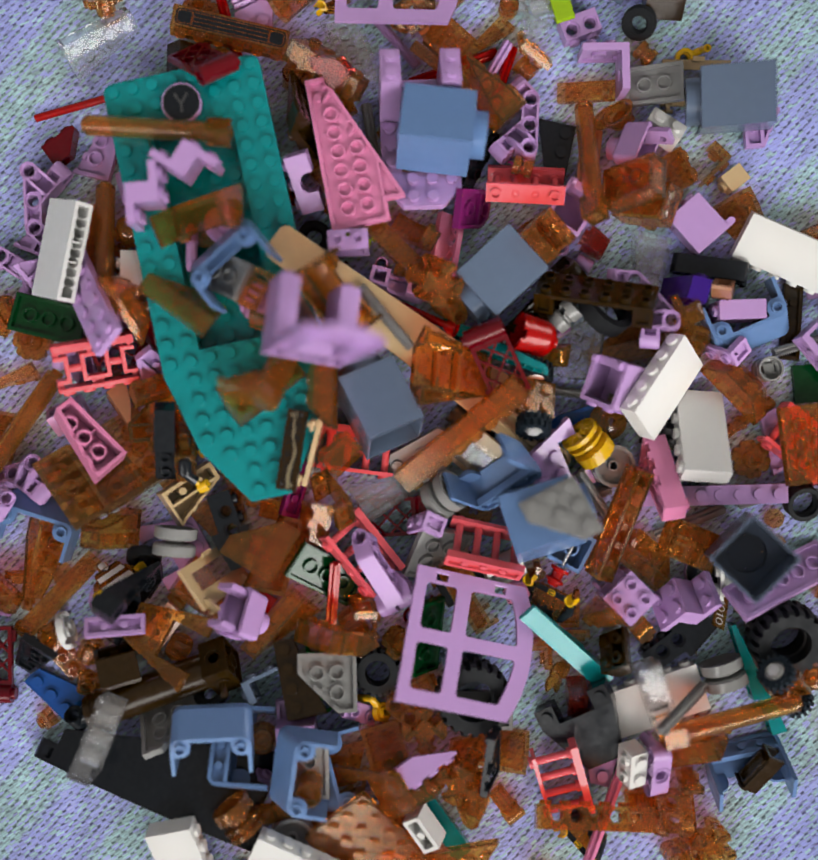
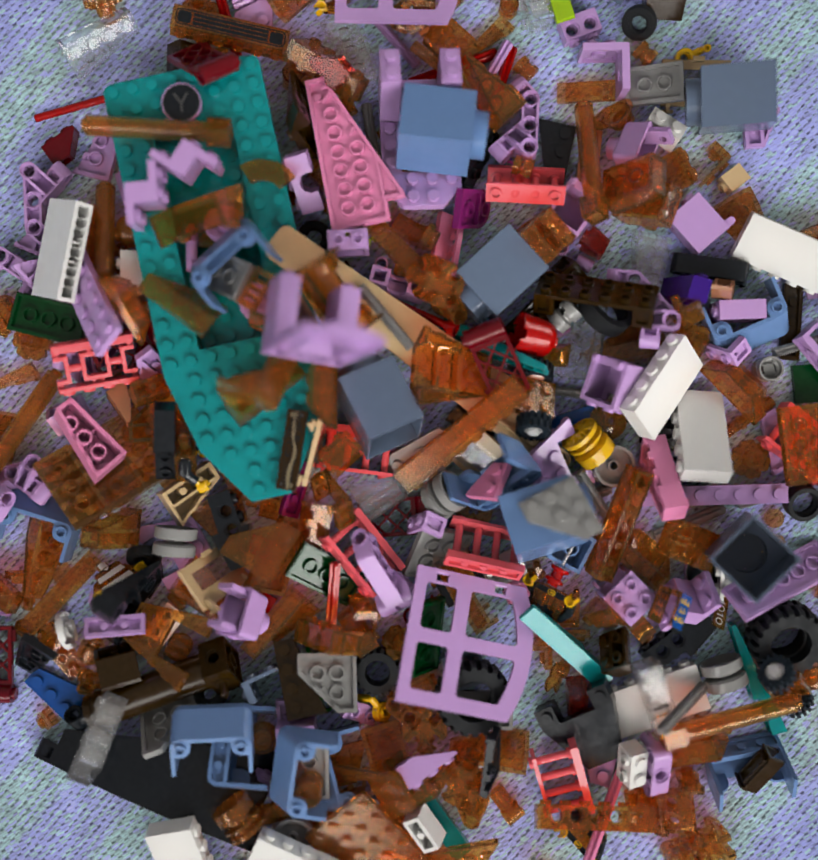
(268, 171): none -> clear orange tile
(490, 483): none -> bright pink wing
(530, 49): clear orange wing -> none
(660, 602): none -> clear orange piece

